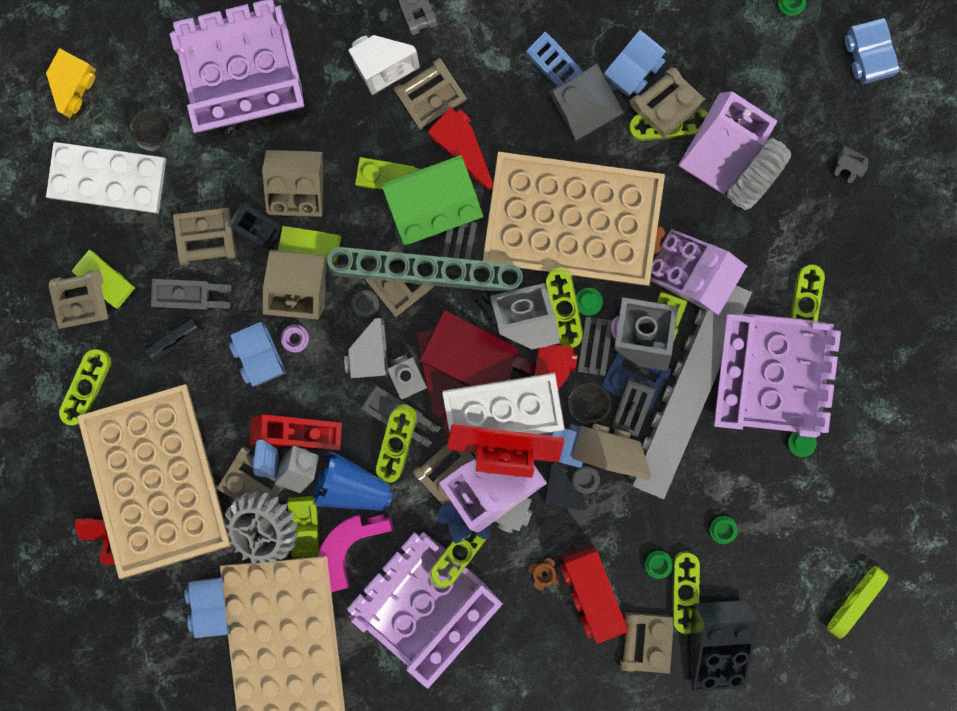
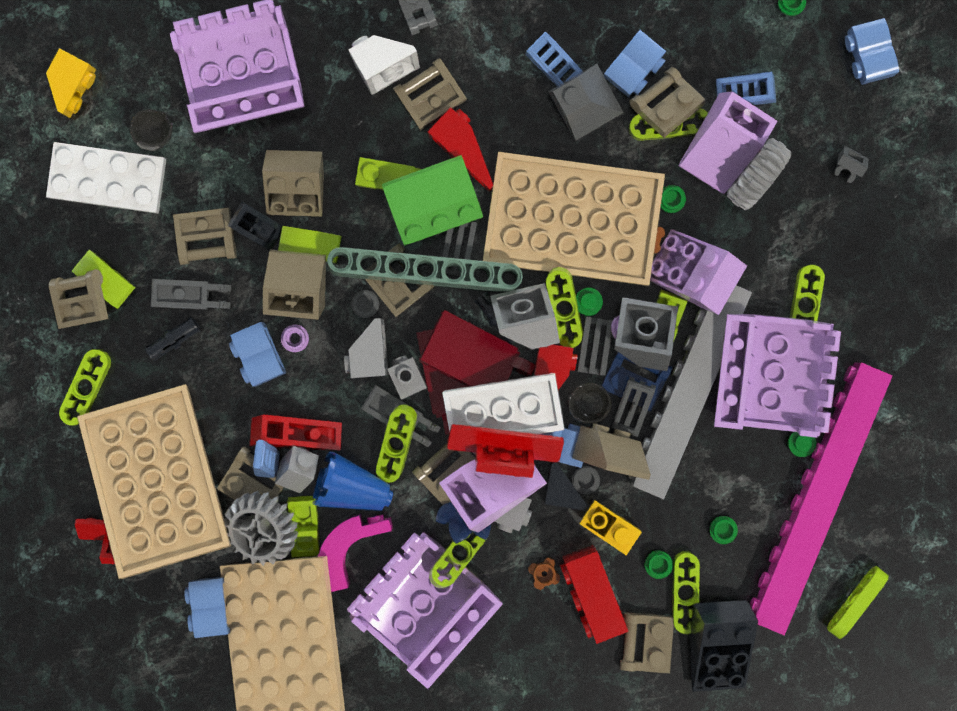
(610, 527): none -> yellow slope
(672, 199): none -> green plate
(767, 77): none -> medium blue slope
(819, 497): none -> dark pink brick

